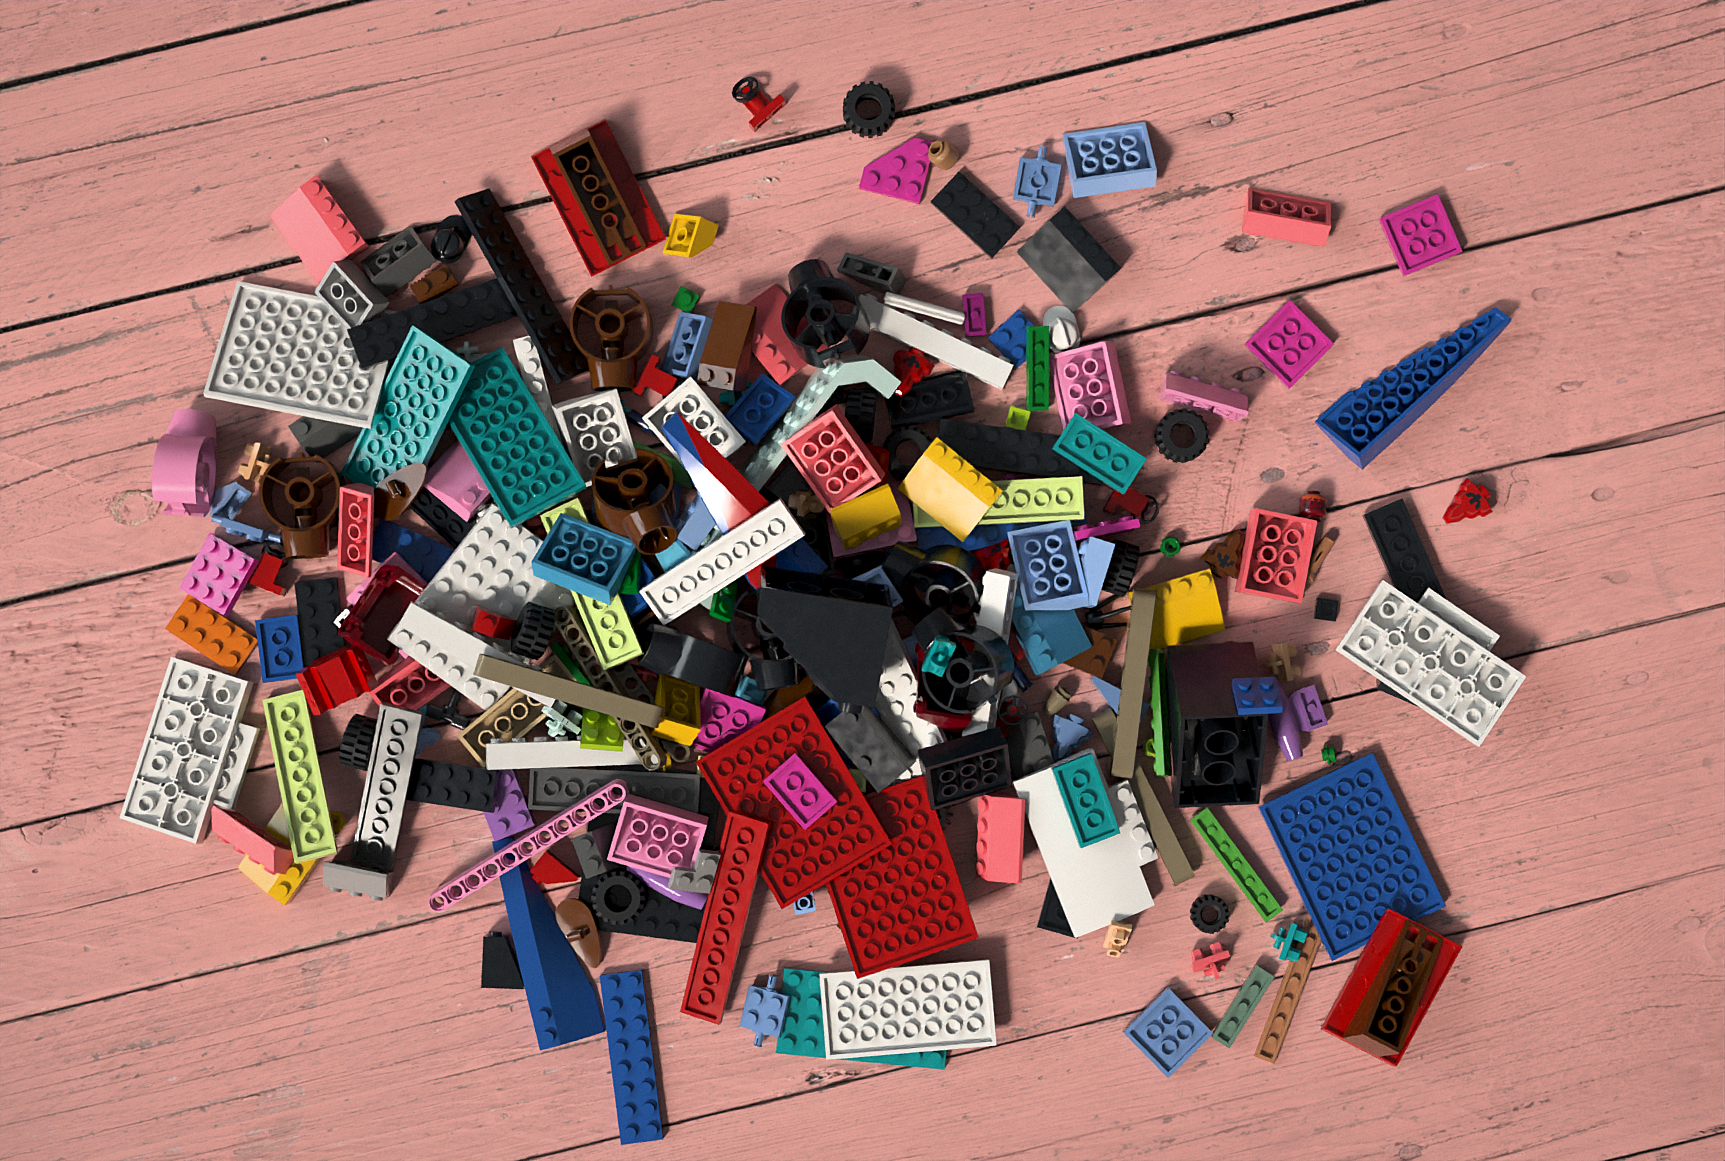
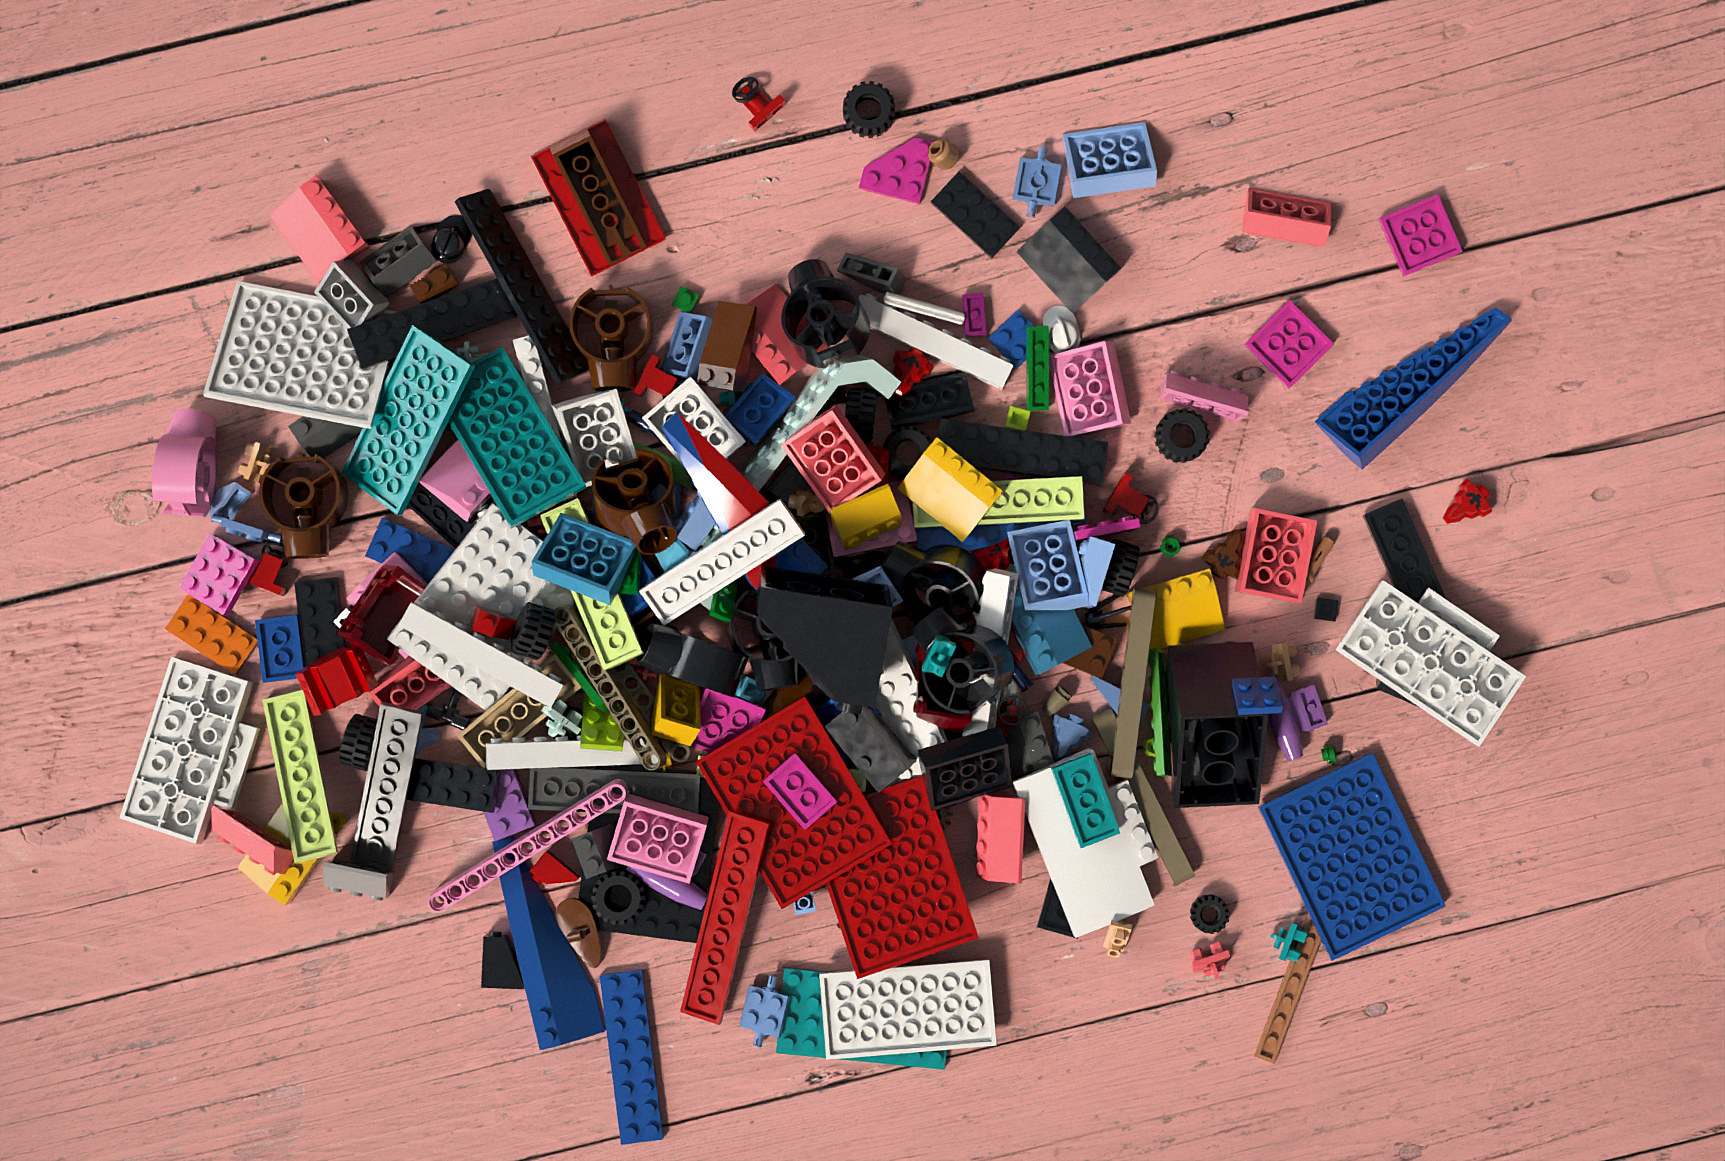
(356, 529): coral slope -> none
(398, 491): reddish brown shield -> none
(568, 691): dark tan beam -> none
(689, 236): yellow slope -> none
(699, 877): light grey plate -> none
(1099, 453): teal plate -> none
(1167, 1032): medium blue plate -> none
(1236, 864): bright green plate -> none
(1242, 1006): sand green plate -> none
(1313, 506): dark red head -> none
(1391, 987): piece -> none

